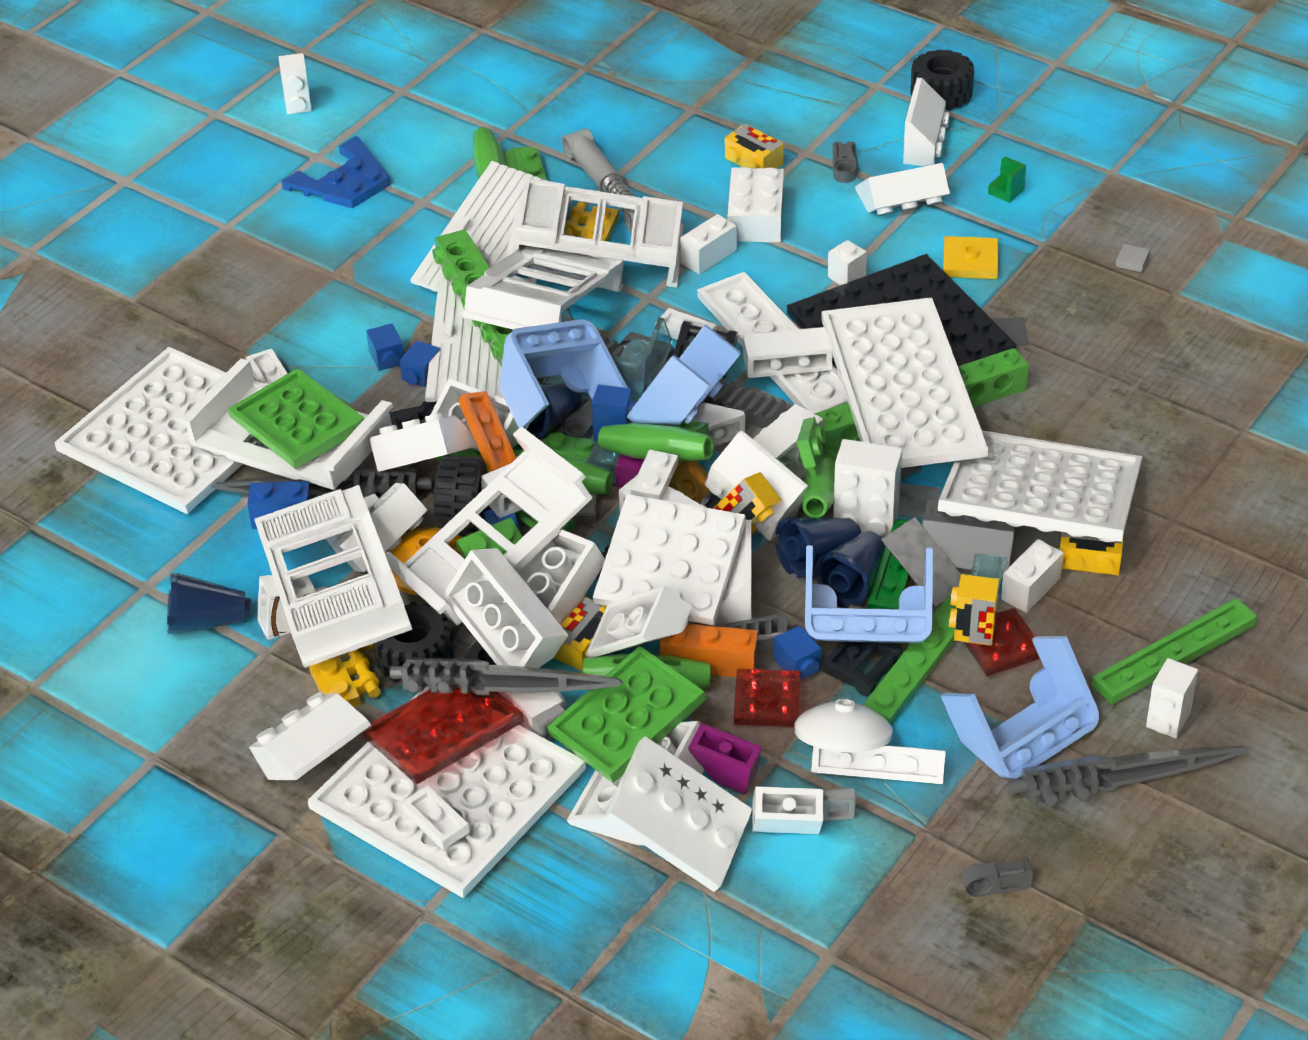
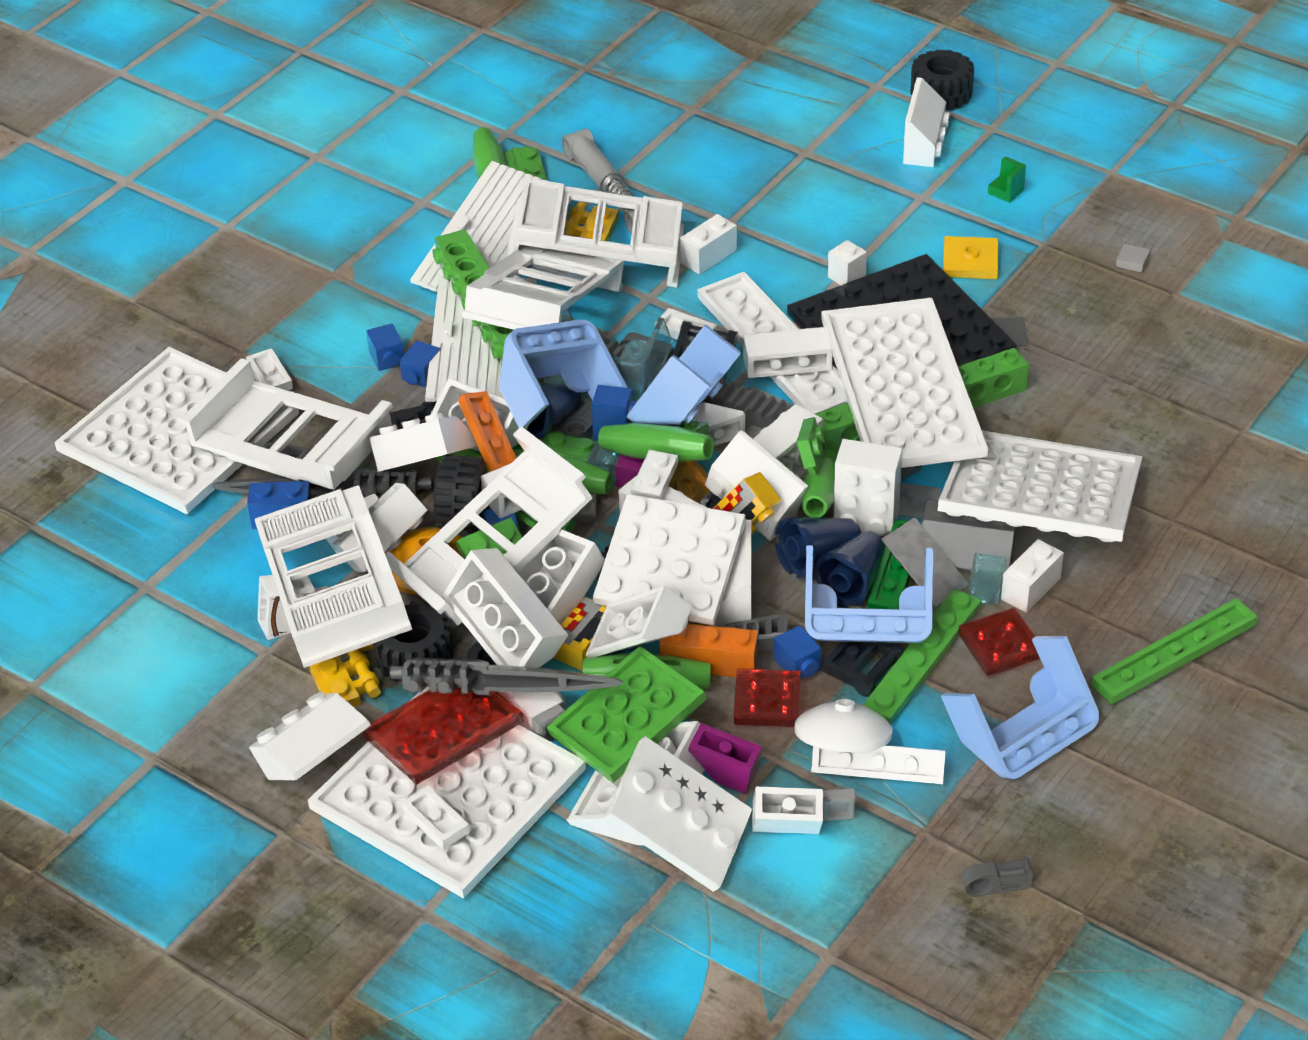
(203, 605): dark blue cone -> none
(295, 83): white brick -> none
(296, 418): bright green plate -> none
(350, 183): blue wing -> none
(753, 148): yellow brick -> none
(756, 203): white brick -> none
(844, 160): dark grey piece -> none
(904, 189): white slope -> none
(975, 609): brick -> none
(1090, 554): yellow brick -> none
(1106, 773): dark grey piece -> none
(1171, 698): white brick -> none

